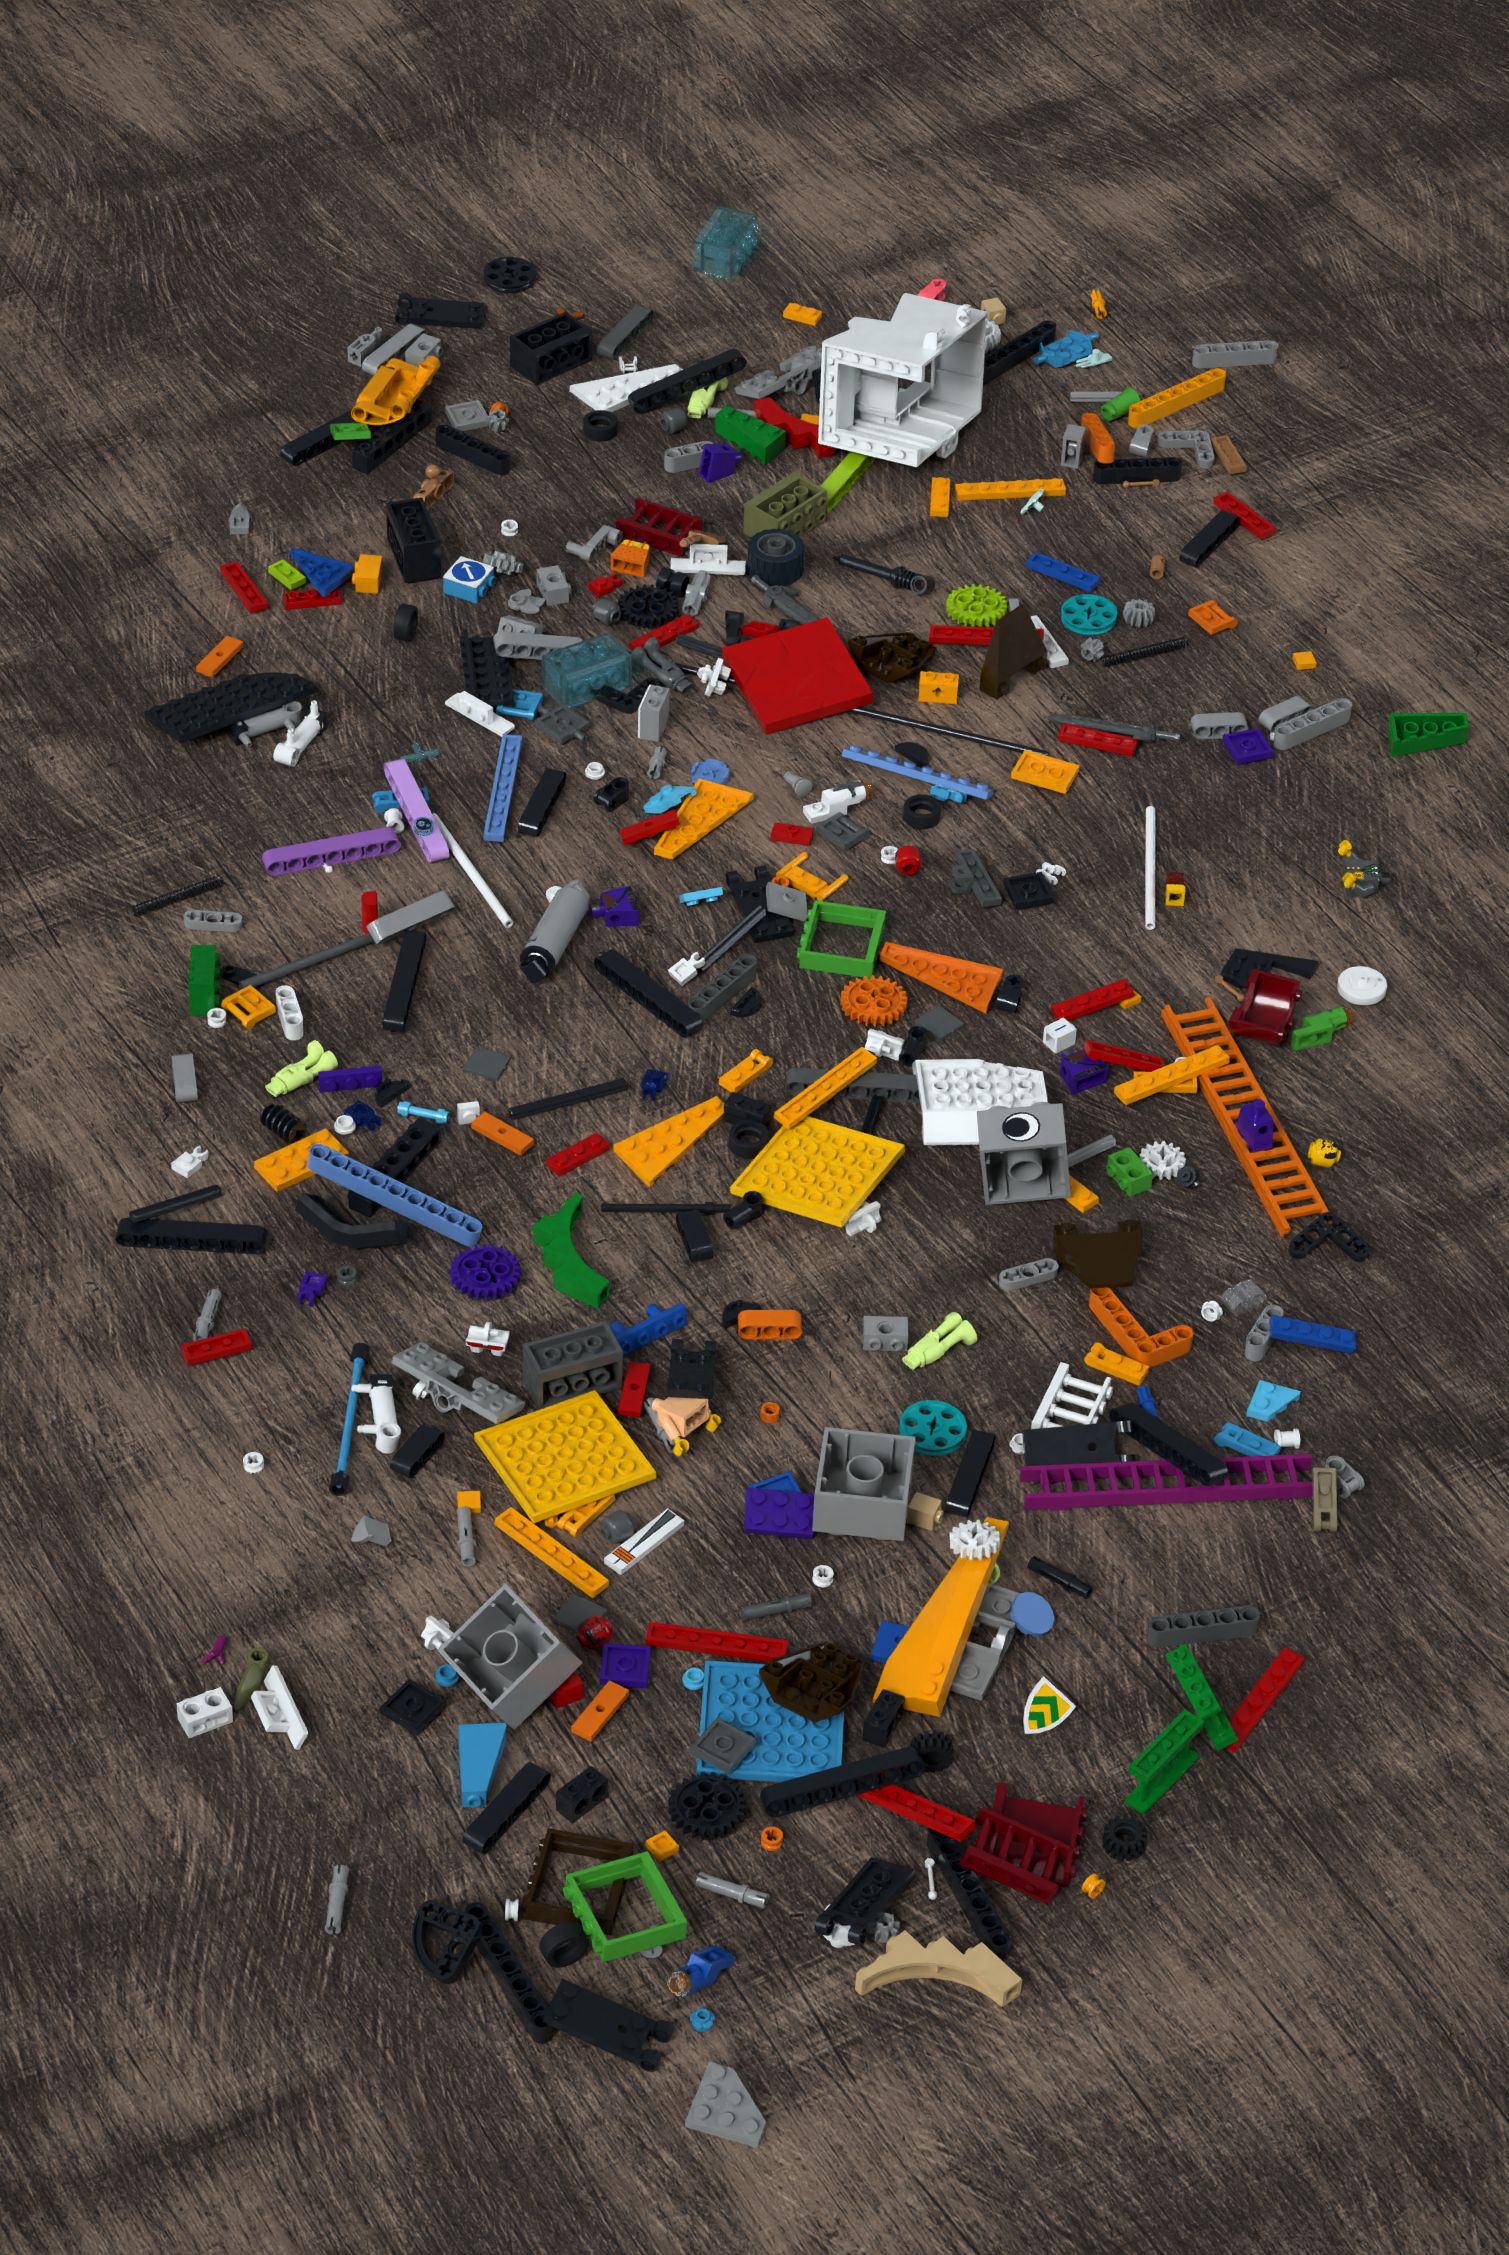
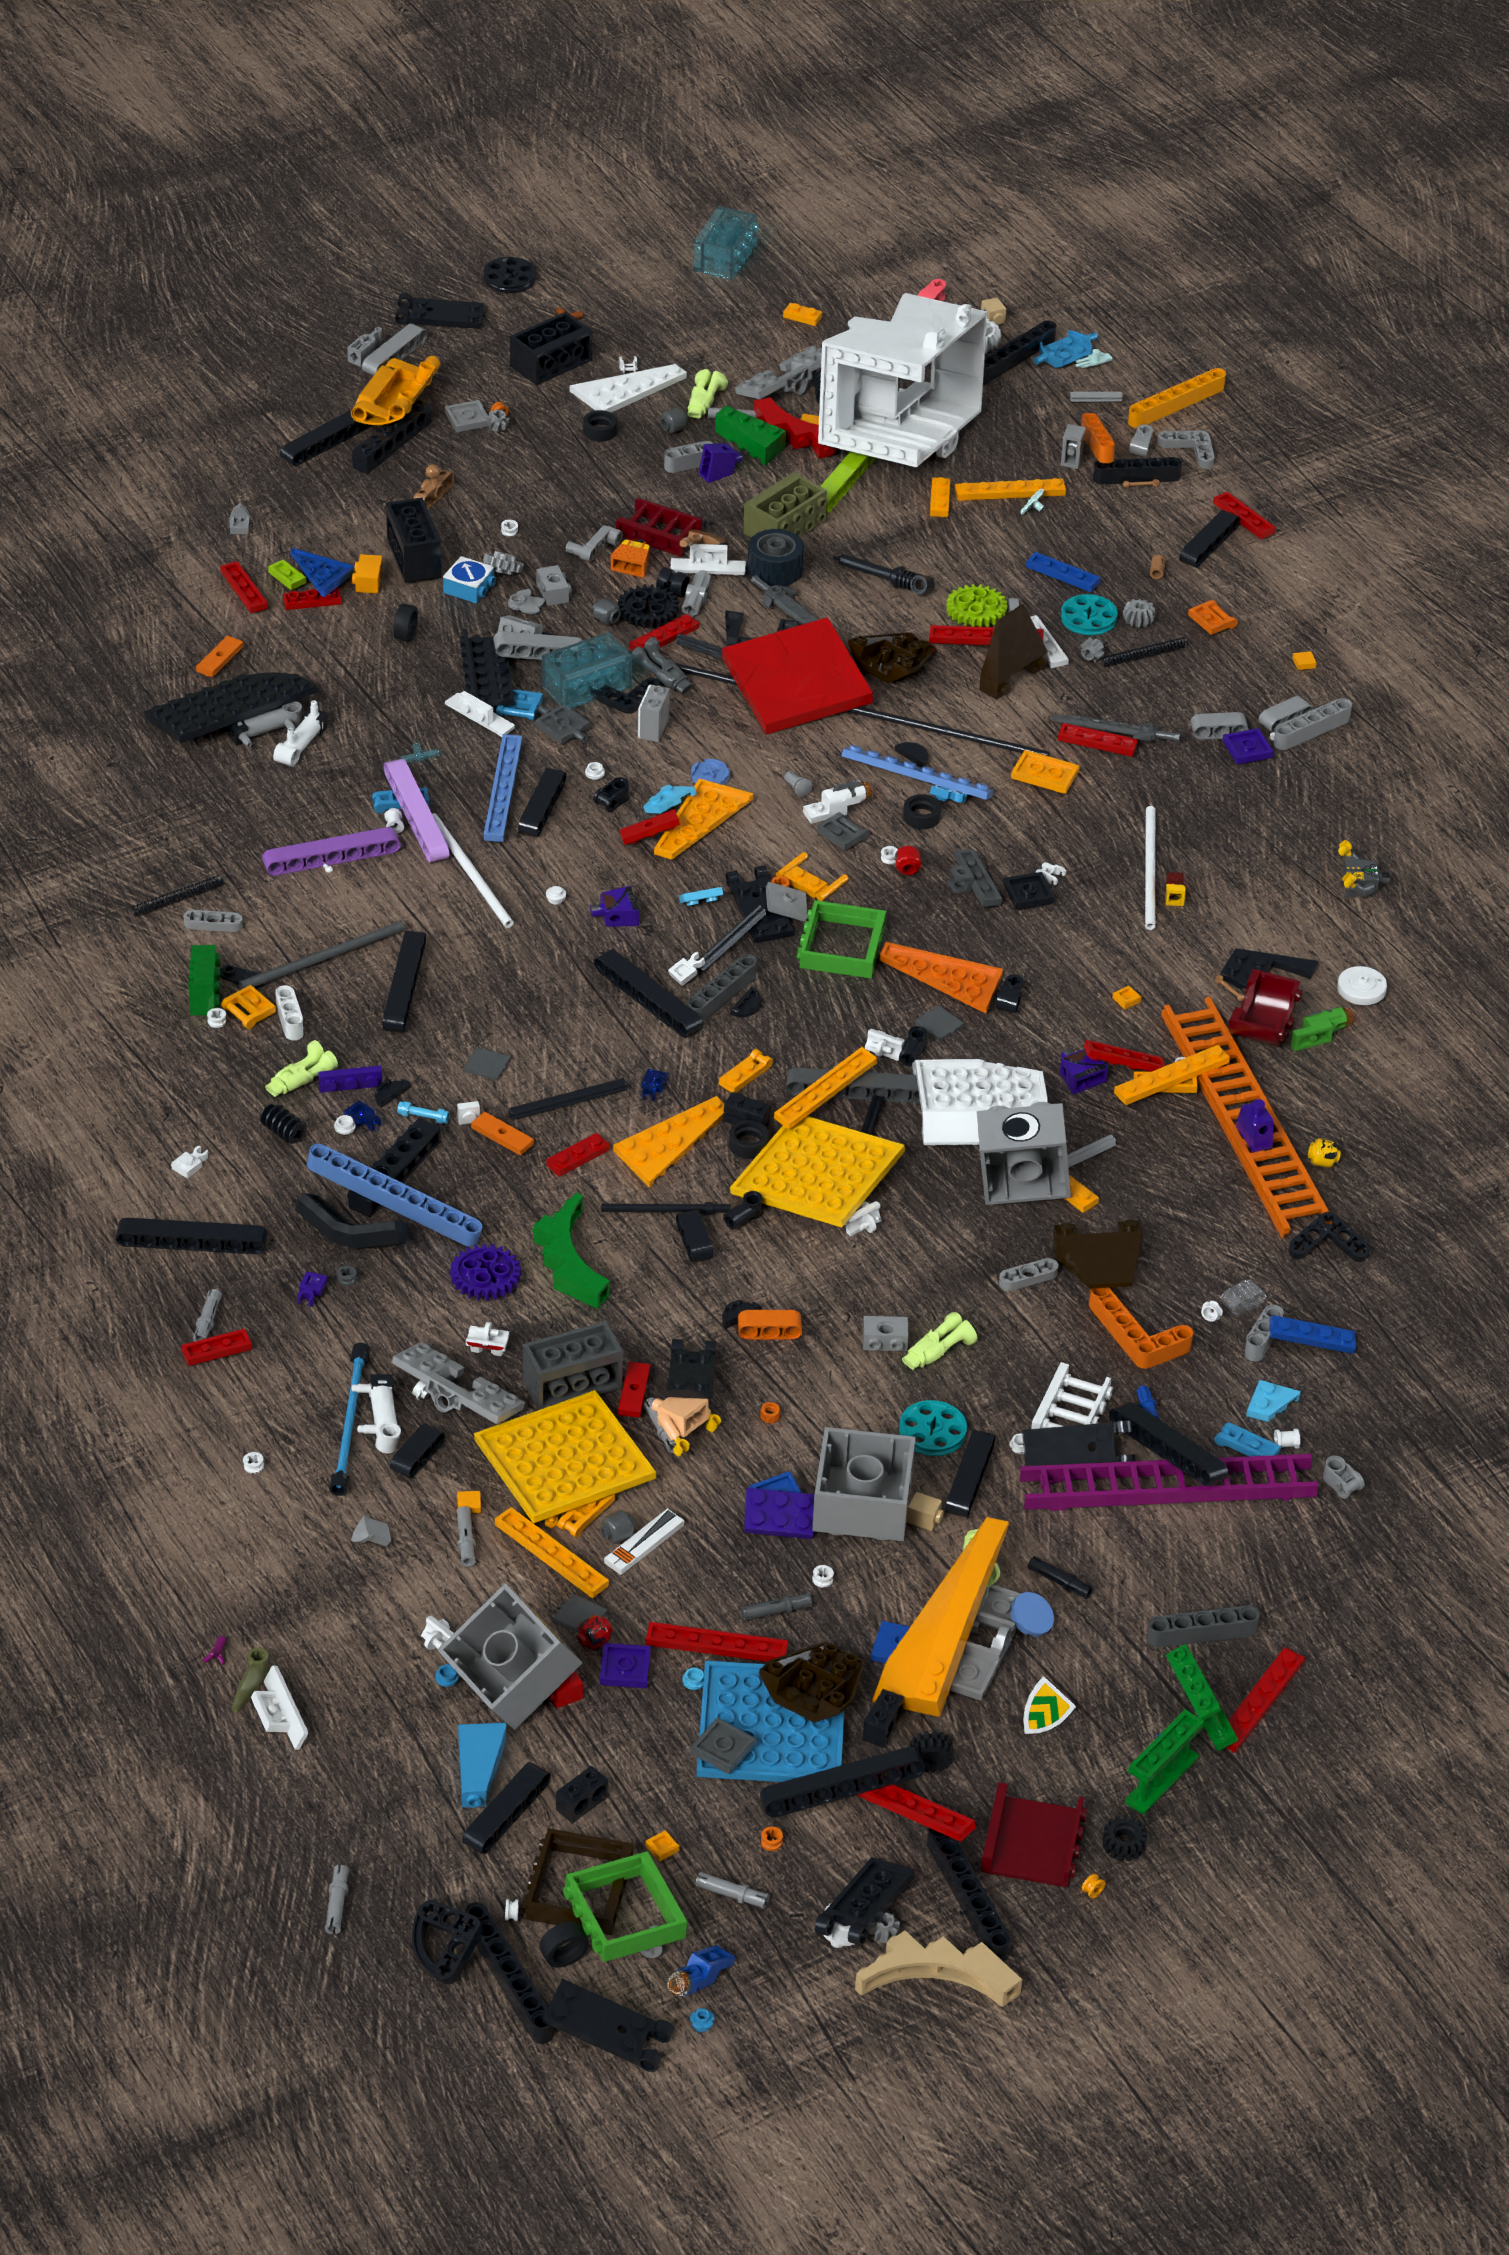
(175, 1203): black axle -> none
(184, 1077): light grey beam -> none
(204, 1712): white brick -> none
(289, 1164): light orange plate -> none
(348, 431): bright green tile -> none
(369, 909): red brick -> none
(410, 917): light grey beam -> none
(412, 1707): black plate -> none
(423, 348): light grey brick -> none
(423, 826): clear light blue tile -> none
(473, 449): black beam -> none
(554, 931): light grey piece -> none
(600, 1711): orange tile -> none
(603, 586): red plate -> none
(625, 332): dark grey beam -> none
(656, 1326): blue plate -> none
(657, 762): light grey pin -> none
(693, 374): black beam -> none
(707, 1806): black gear -> none
(711, 676): white hips -> none
(725, 2108): light grey plate -> none
(758, 629): red plate -> none
(792, 834): red plate -> none
(873, 1001): orange gear -> none
(929, 1863): white hinge -> none
(938, 687): light orange brick -> none
(974, 1540): white gear -> none
(1006, 1873): dark red fence -> none
(1059, 1035): white brick -> none
(1093, 1000): red plate -> none
(1098, 304): light orange axle -> none
(1116, 1364): light orange plate -> none
(1119, 405): bright green plant -> none
(1129, 1172): bright green brick -> none
(1163, 1159): white gear -> none
(1188, 1177): black wheel -> none
(1228, 454): medium nougat plate -> none
(1234, 354): light grey beam -> none
(1324, 1498): dark tan plate -> none
(1425, 731): green wedge -> none

